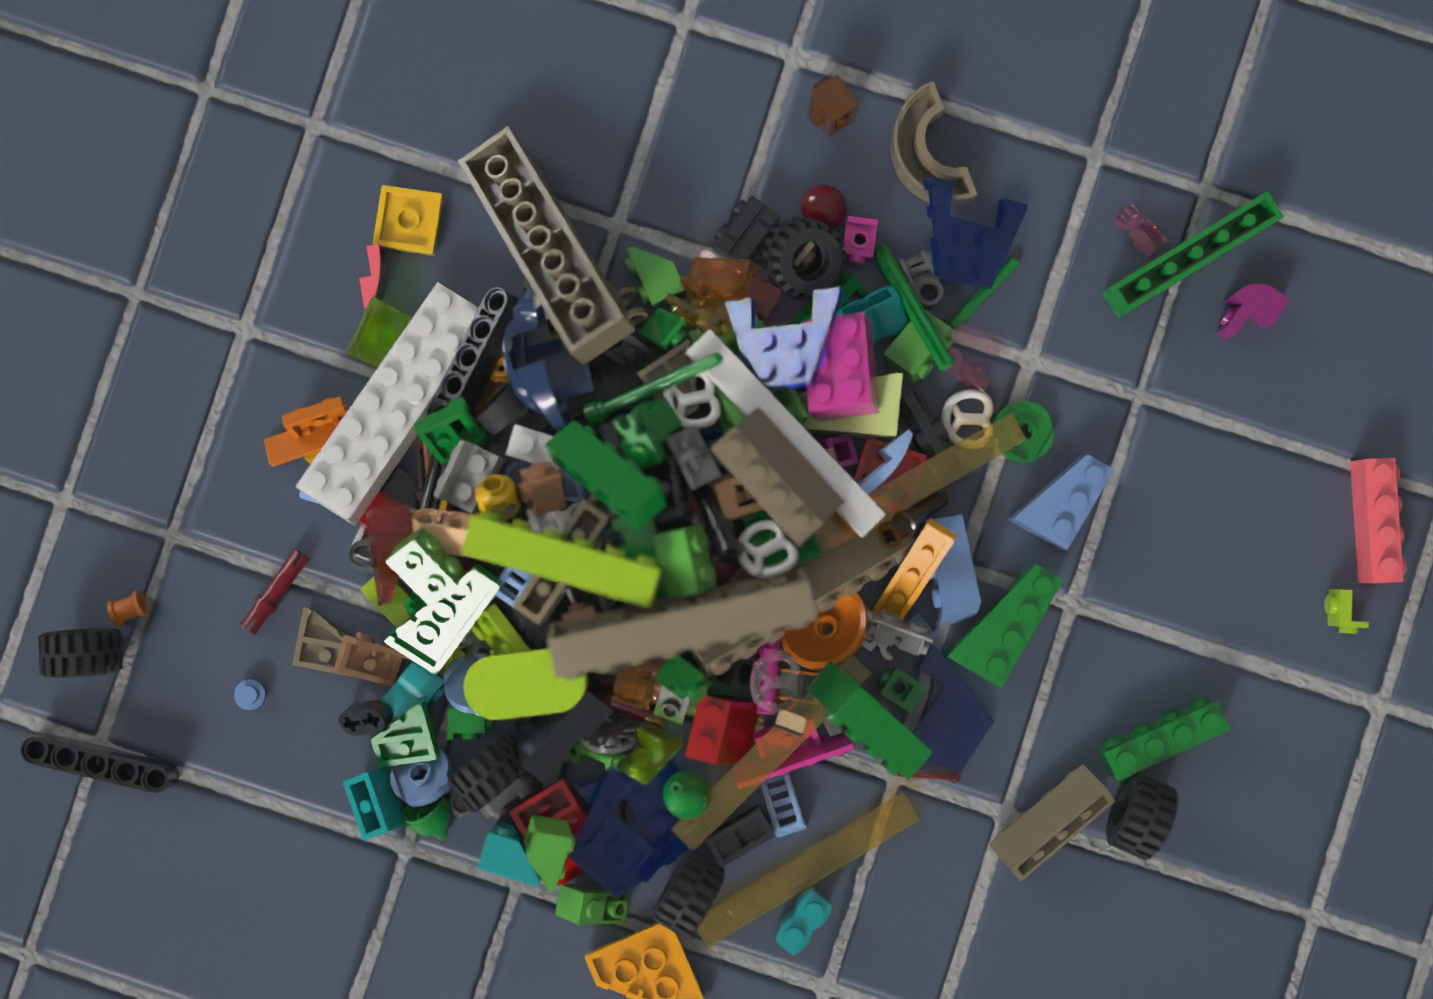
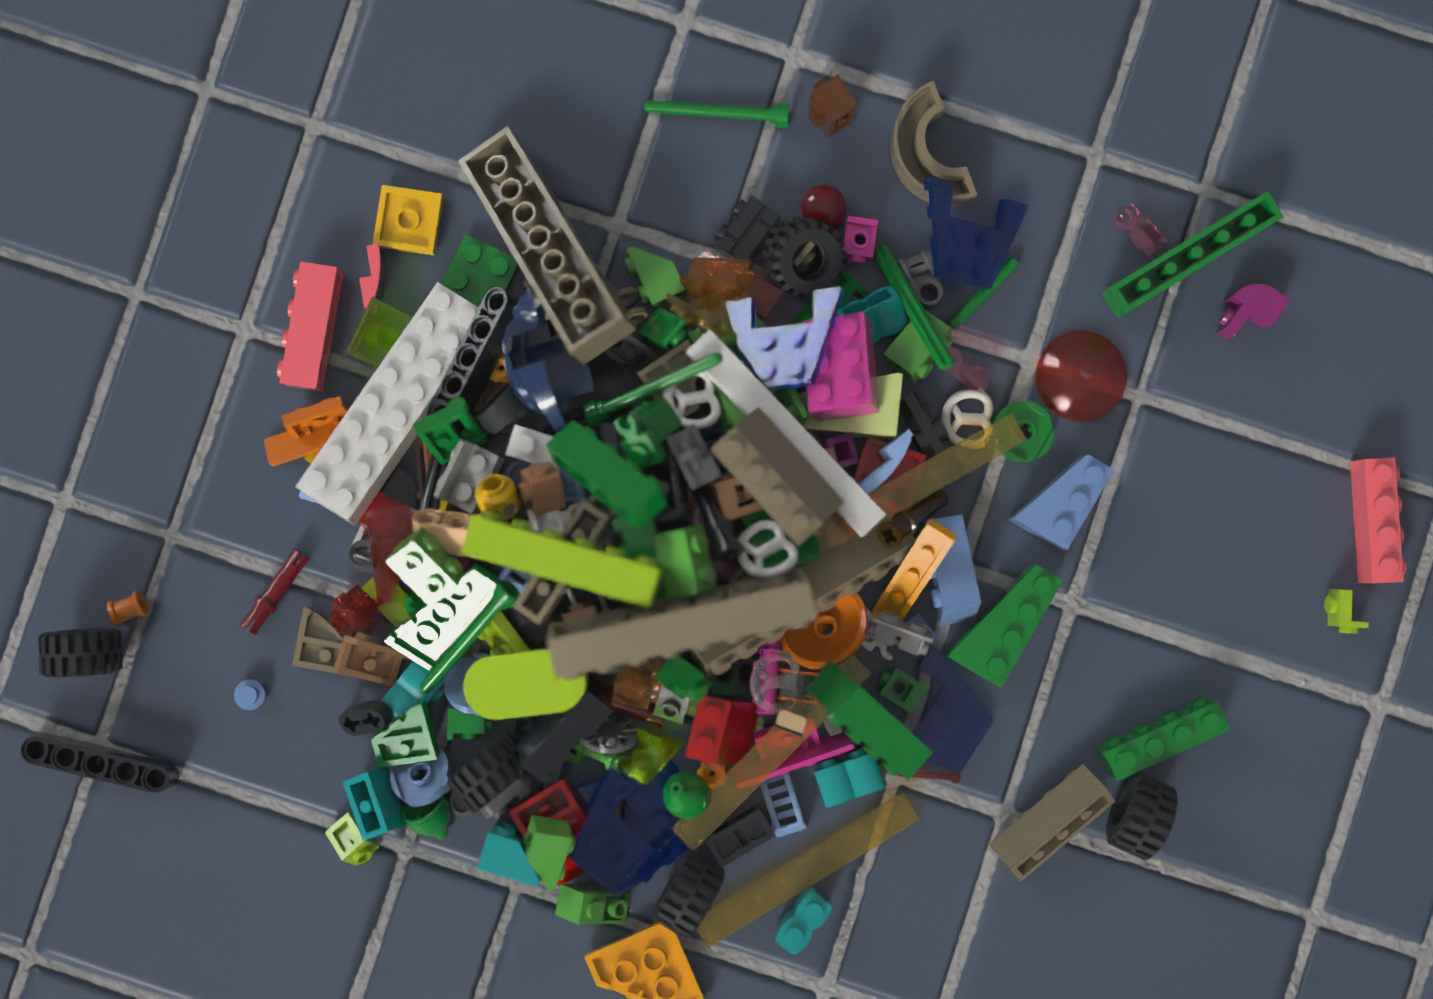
(310, 326): none -> coral brick
(348, 841): none -> lime bracket
(353, 612): none -> clear red brick
(479, 269): none -> green plate
(503, 597): none -> green piece
(706, 767): none -> light orange plate
(776, 114): none -> green piece
(848, 777): none -> teal brick
(1061, 382): none -> clear red dish

